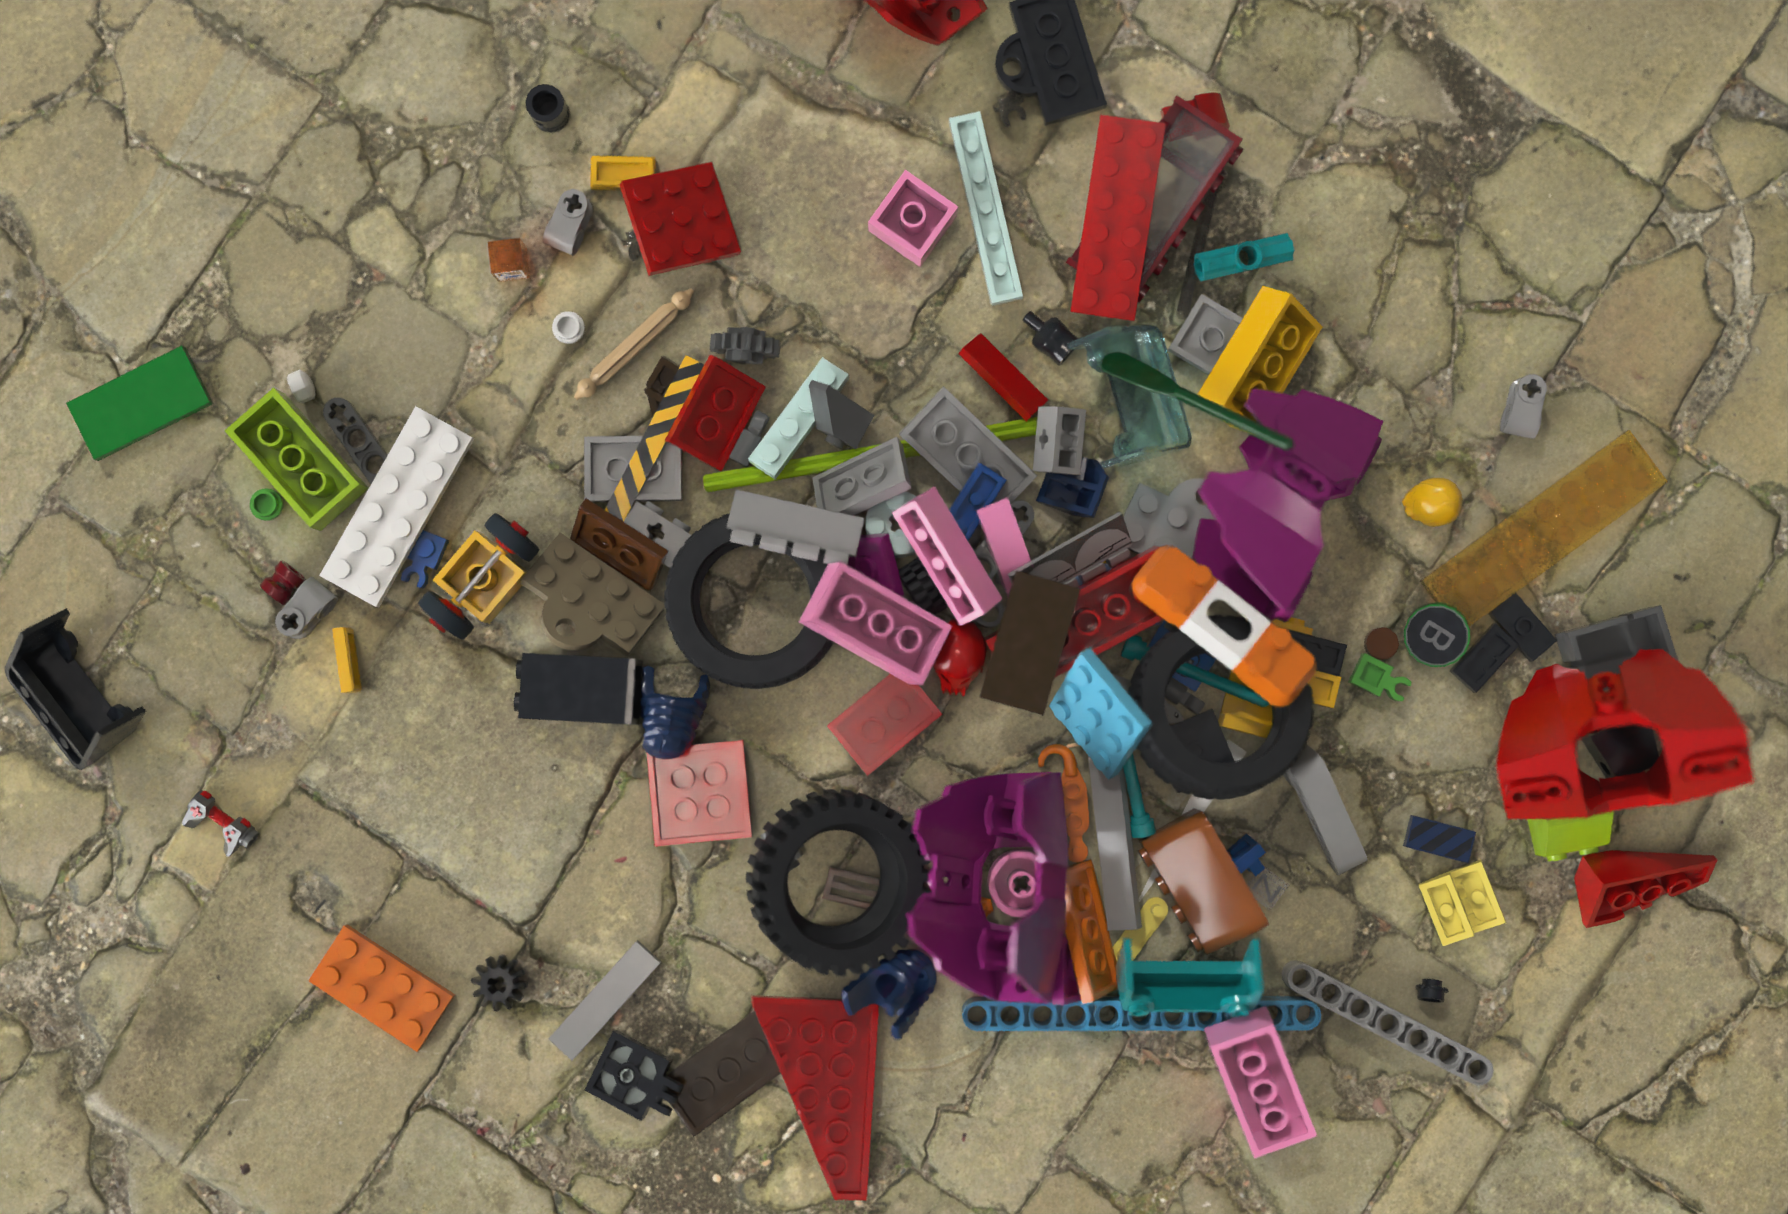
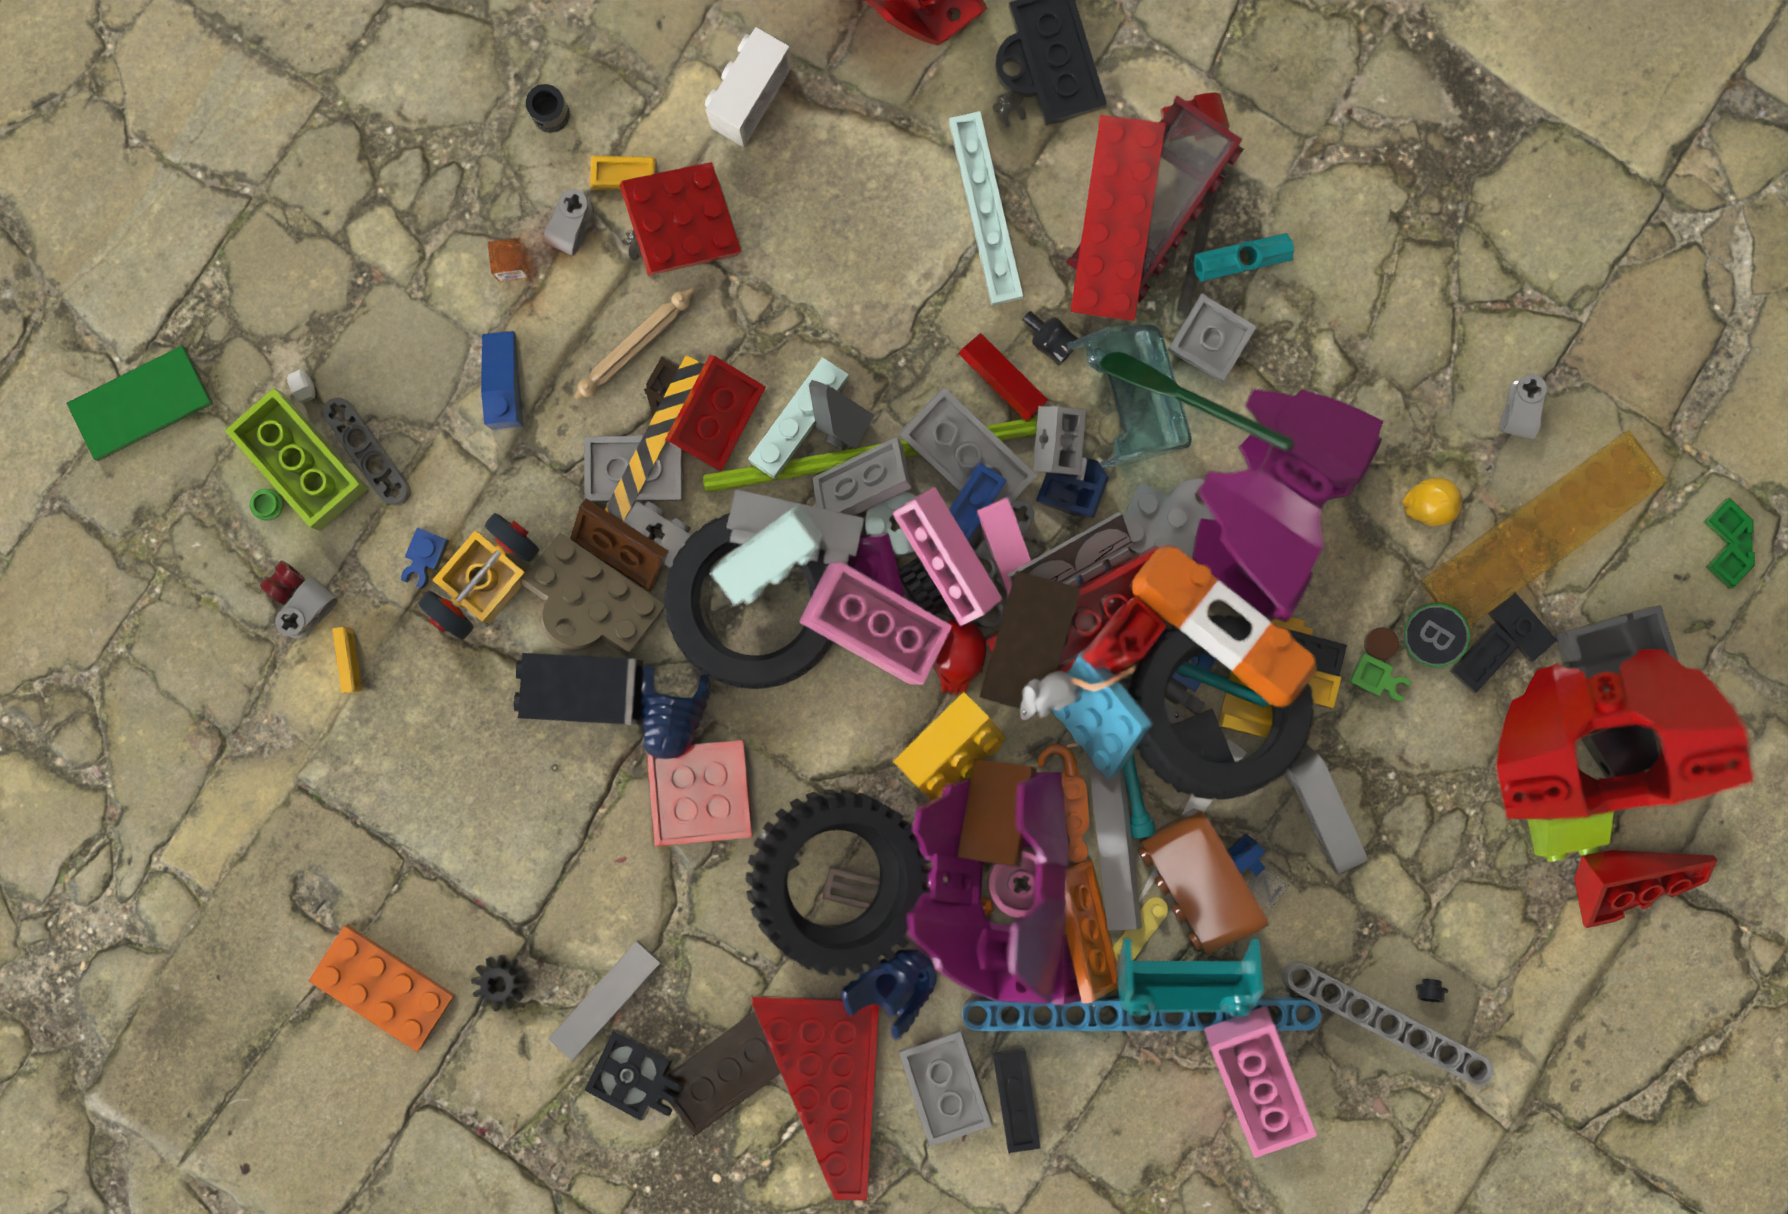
(63, 695): black windscreen -> none
(235, 832): dark grey piece -> none
(397, 507): white plate -> none
(500, 381): none -> blue slope
(568, 327): white plate -> none
(744, 345): dark grey gear -> none
(748, 86): none -> white brick
(749, 439): dark grey bar -> none
(768, 556): none -> light aqua brick
(883, 721): red plate -> none
(912, 218): bright pink brick -> none
(945, 1088): none -> light grey plate
(949, 746): none -> yellow brick
(991, 813): none -> reddish brown tile
(1016, 1100): none -> black plate
(1056, 692): none -> light grey animal
(1124, 637): none -> red piece
(1262, 351): yellow brick -> none
(1439, 839): dark blue tile -> none
(1462, 902): light yellow slope -> none
(1736, 530): none -> green tile

